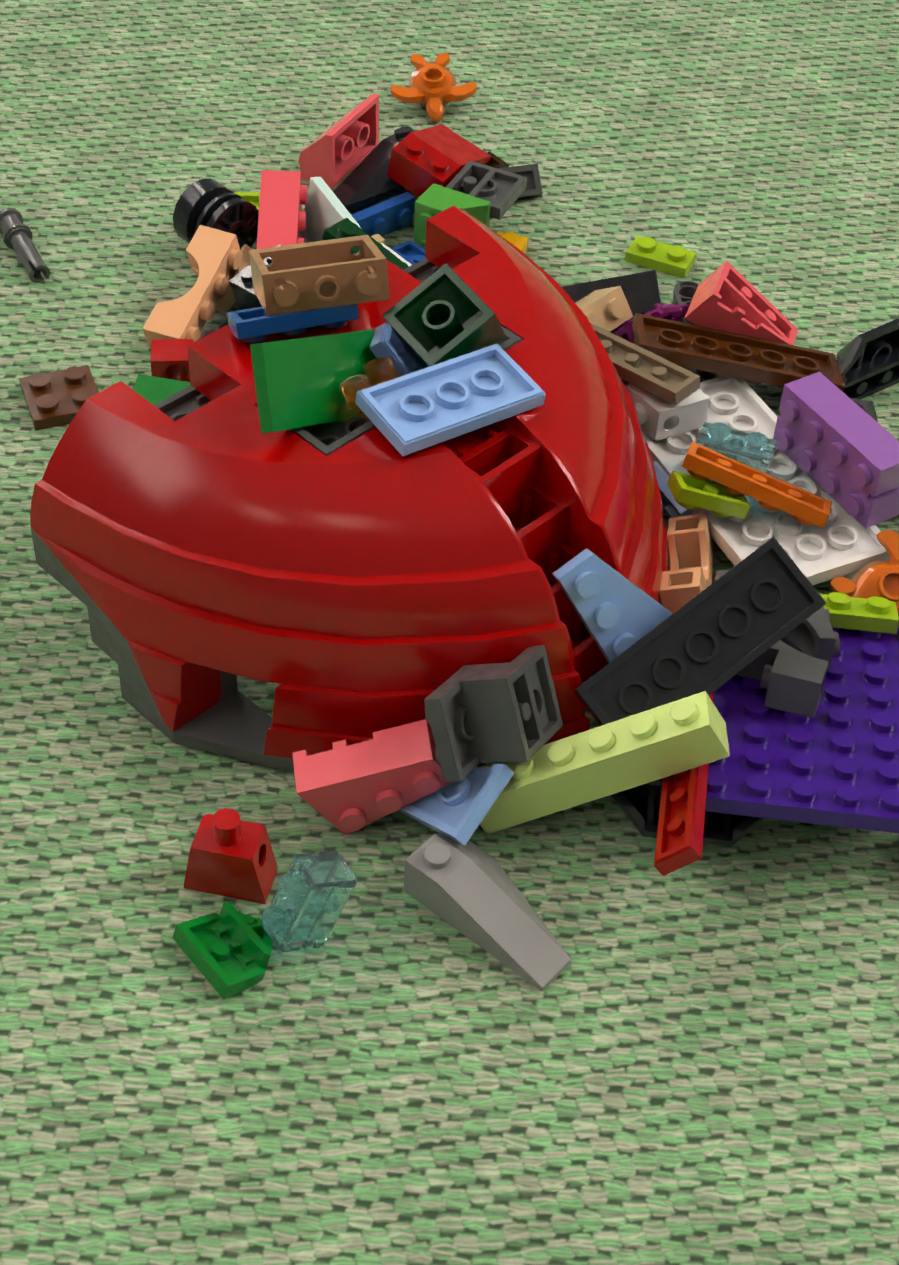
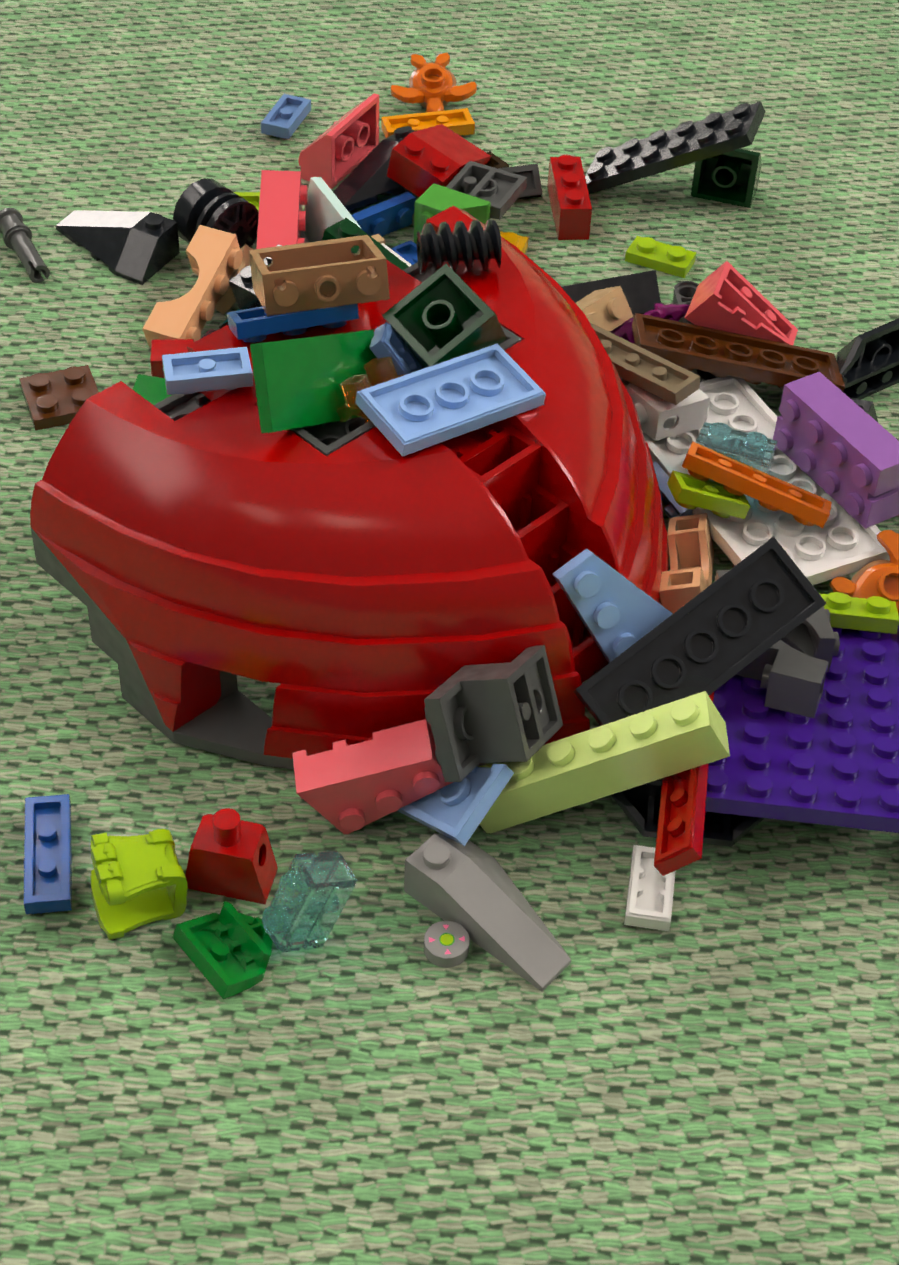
(47, 854): none -> plate
(127, 241): none -> black wedge
(136, 881): none -> lime piece
(207, 370): none -> light blue plate
(286, 116): none -> medium blue plate
(446, 944): none -> light grey tile
(456, 120): none -> light orange plate
(459, 245): none -> black piece
(569, 198): none -> red brick
(648, 892): none -> white plate
(675, 147): none -> black plate
(728, 177): none -> dark green slope

